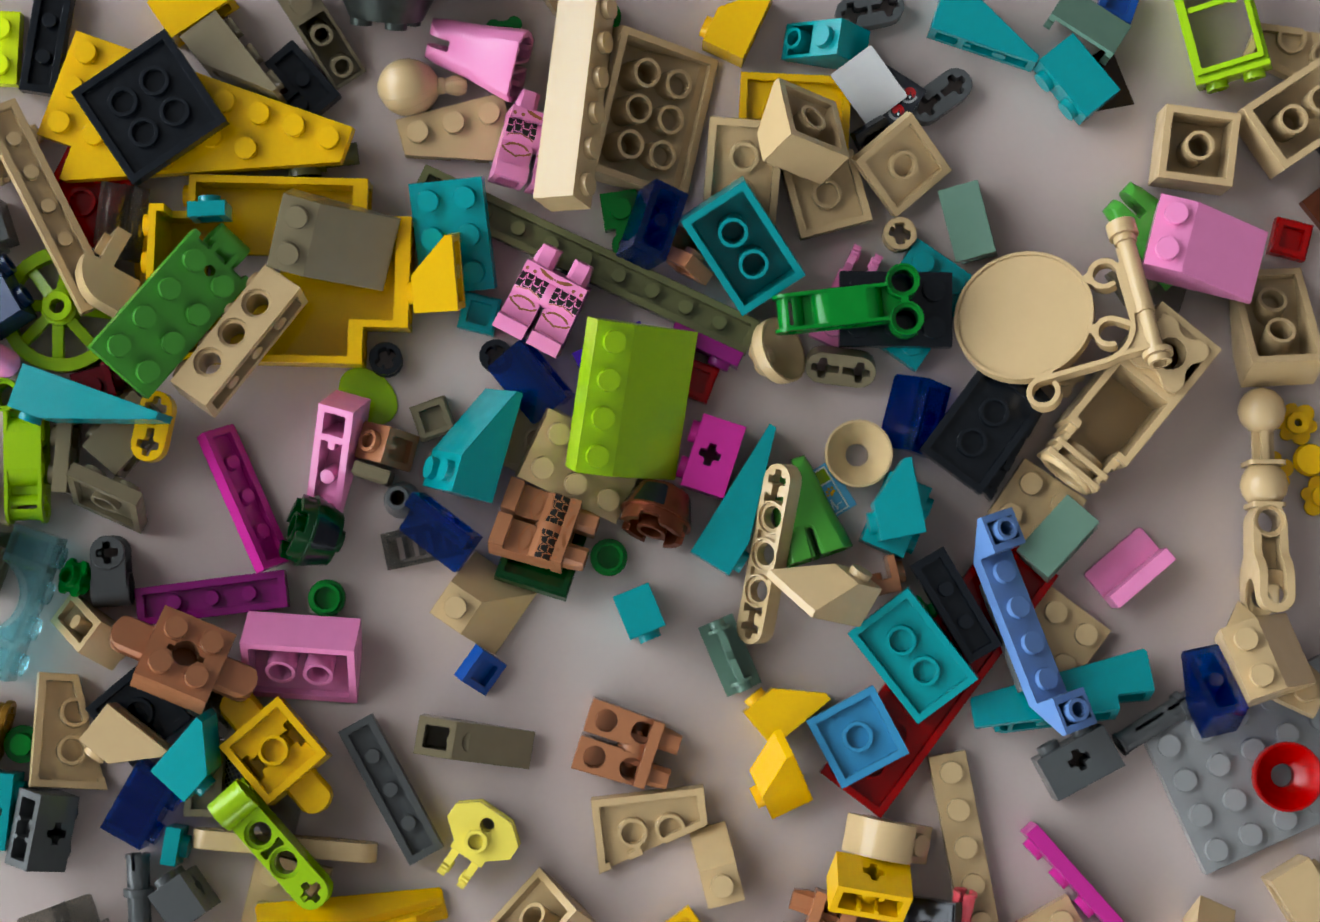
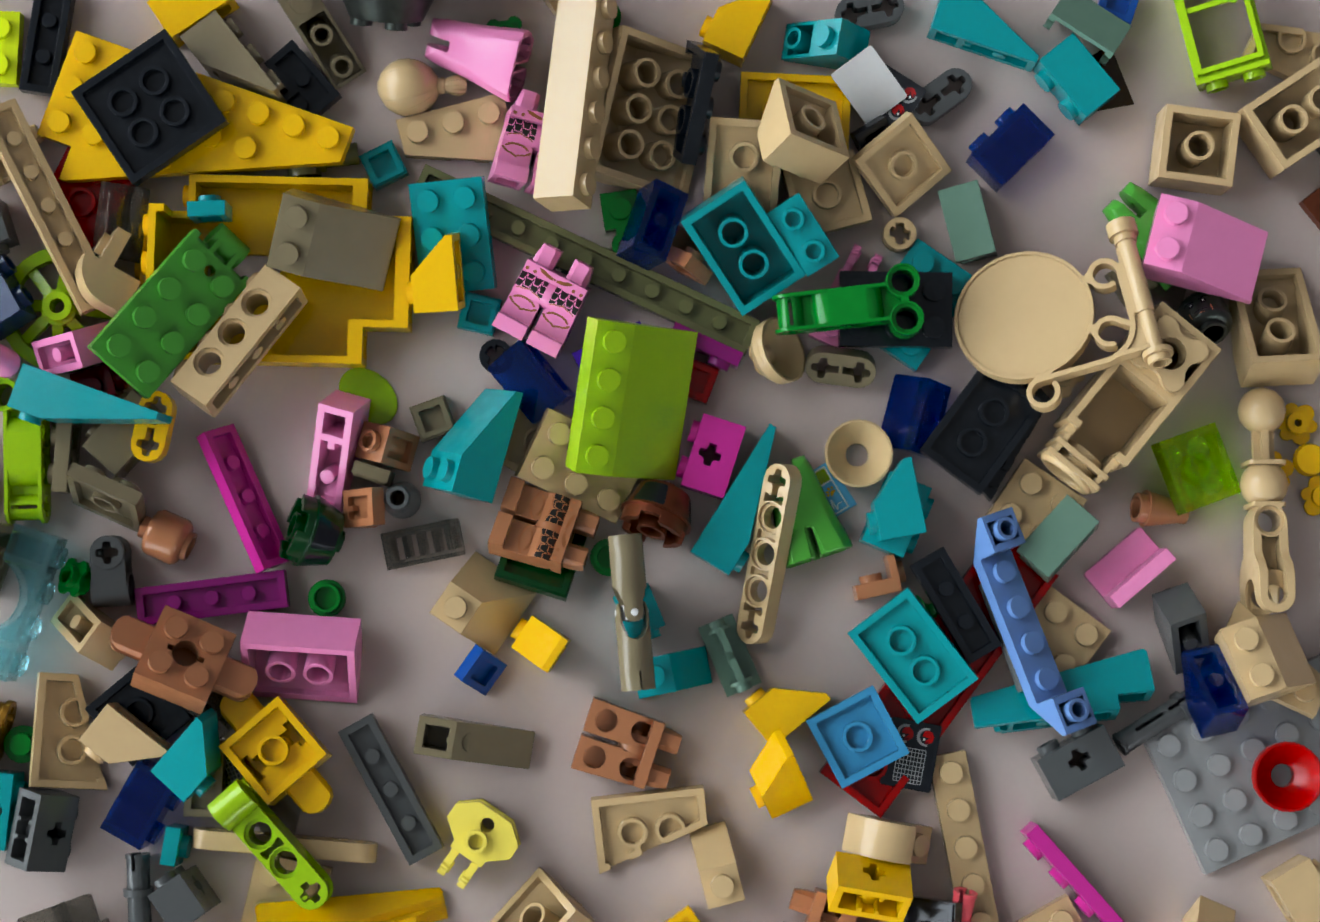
(67, 350): none -> bright pink slope
(167, 537): none -> nougat head
(364, 507): none -> nougat bracket
(383, 165): none -> teal tile
(397, 361): black bush -> none
(439, 531): clear blue panel -> none
(539, 642): none -> yellow slope
(629, 588): none -> dark tan piece
(679, 671): none -> teal slope
(698, 86): none -> black wing
(803, 234): none -> teal brick
(829, 591): tan slope -> none
(919, 764): none -> black sticker
(1009, 147): none -> clear blue brick
(1154, 509): none -> nougat cone
(1180, 622): none -> dark grey slope
(1196, 468): none -> clear neon green plate
(1208, 315): none -> pearl dark grey head
(1289, 239): red tile -> none

